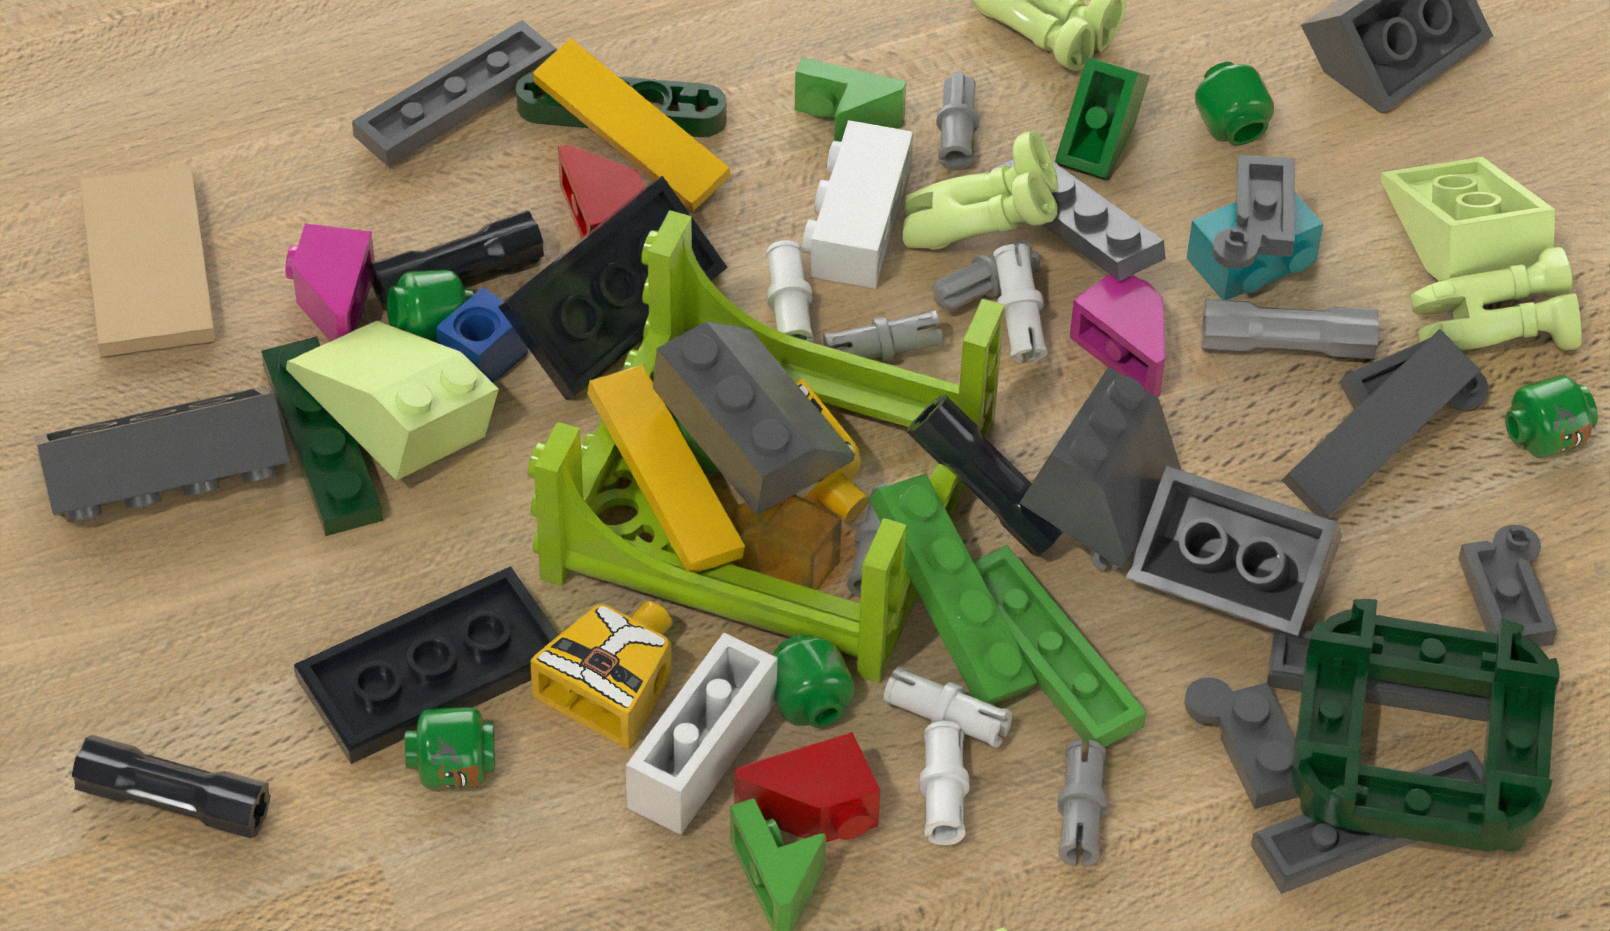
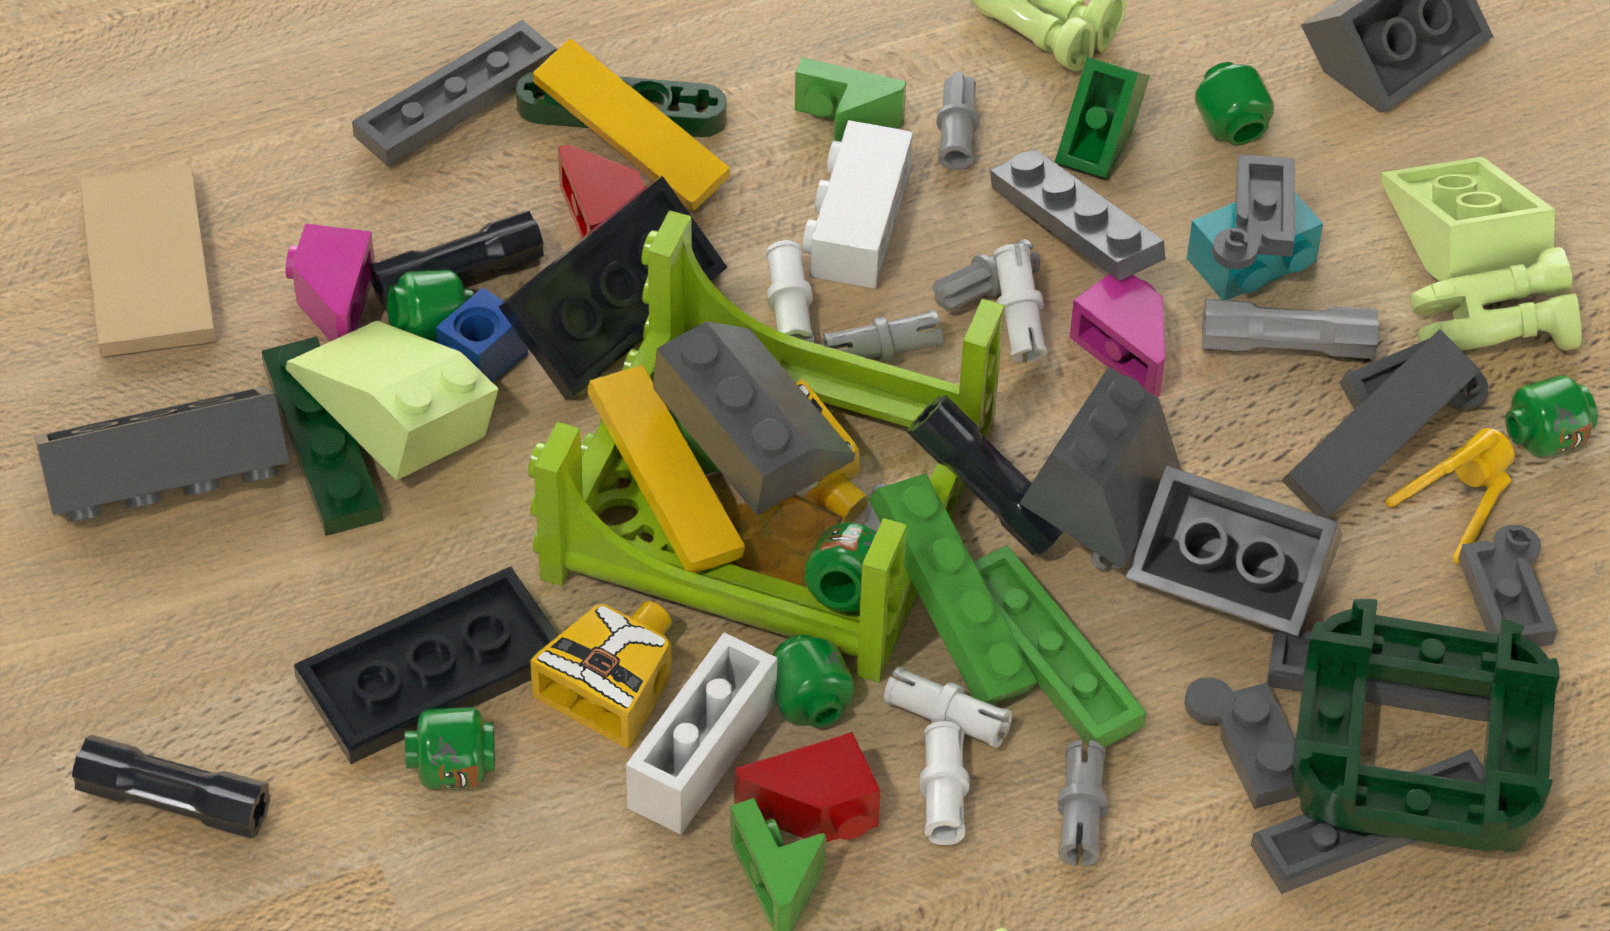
(835, 566): none -> green head
(985, 201): yellowish green piece -> none
(1476, 464): none -> yellow plant

